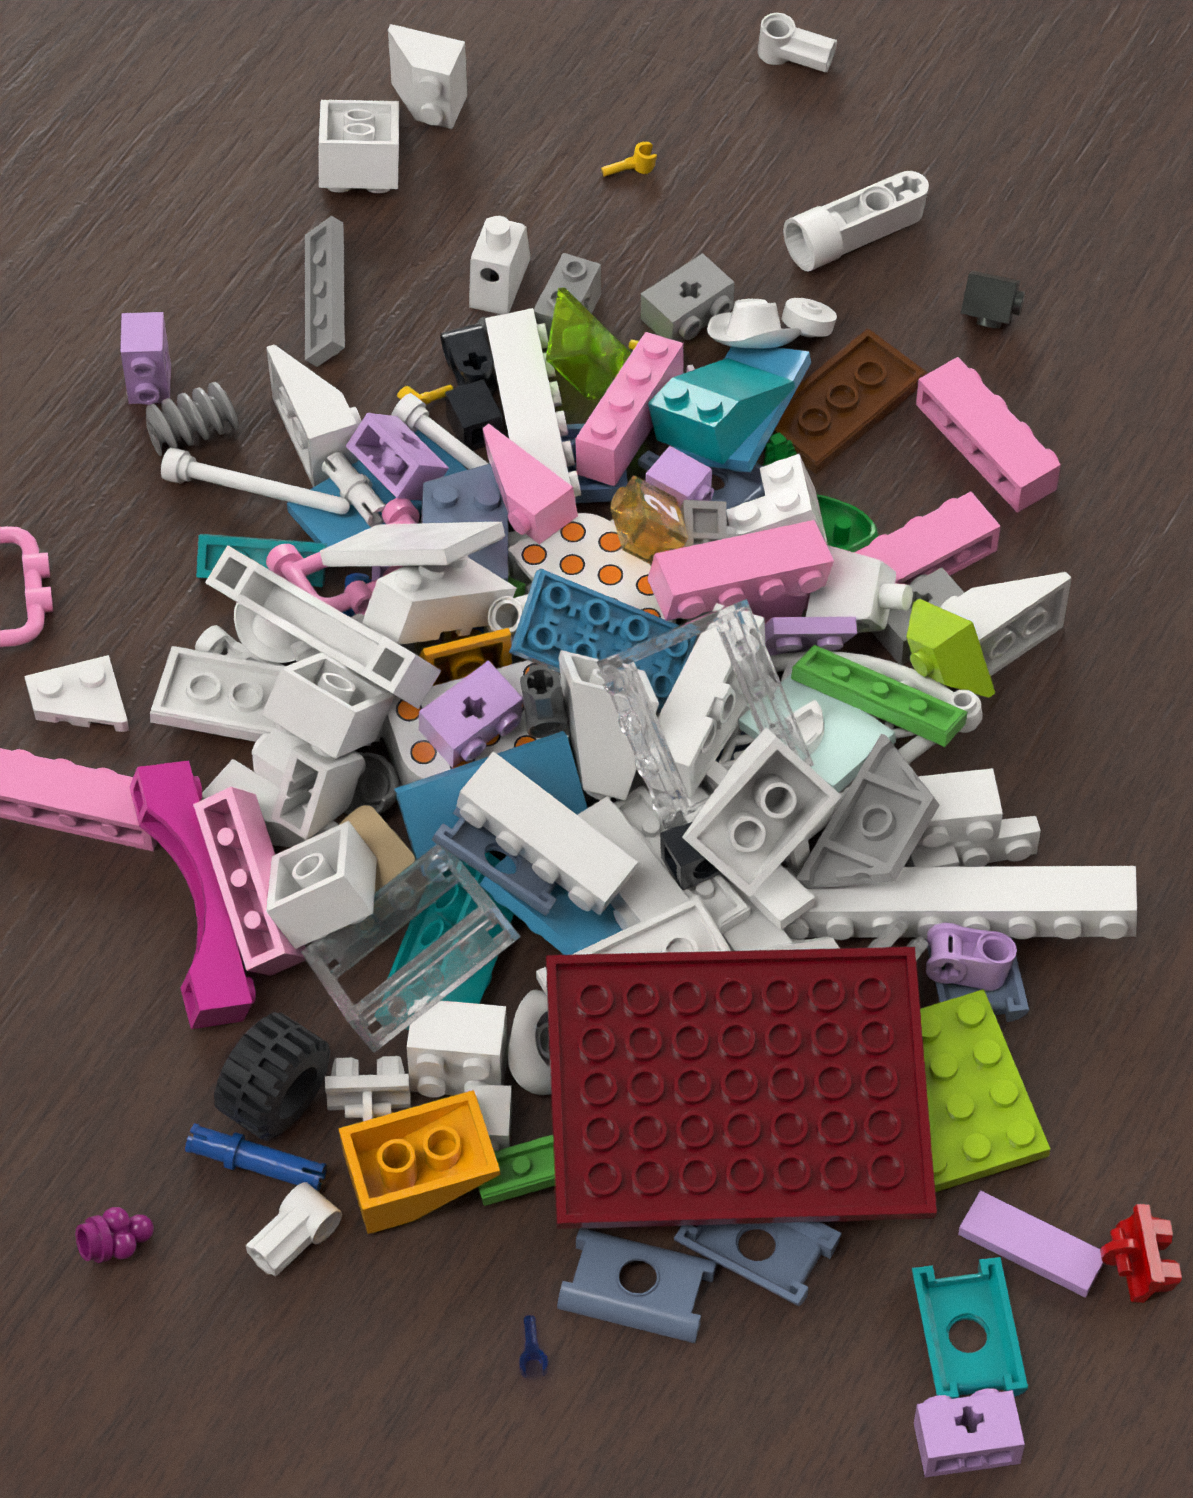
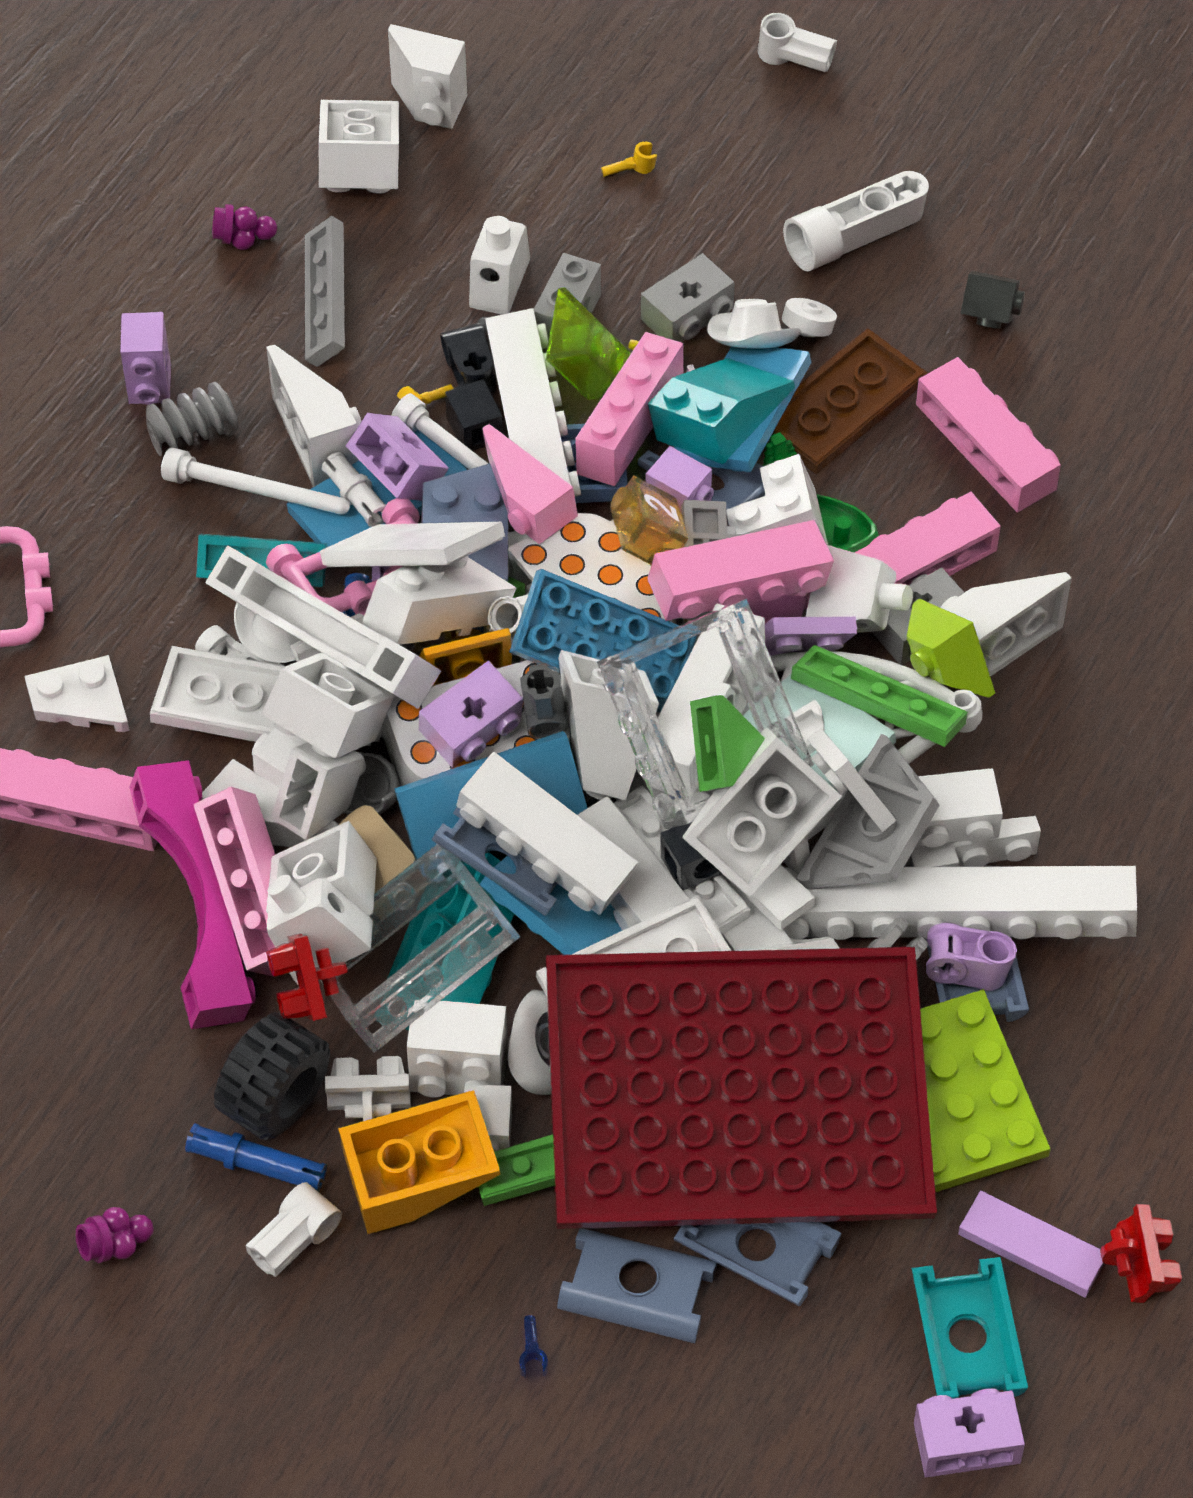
(241, 226): none -> magenta piece
(297, 957): none -> red hips
(322, 915): none -> white torso
(721, 741): none -> bright green slope
(846, 778): none -> white wing

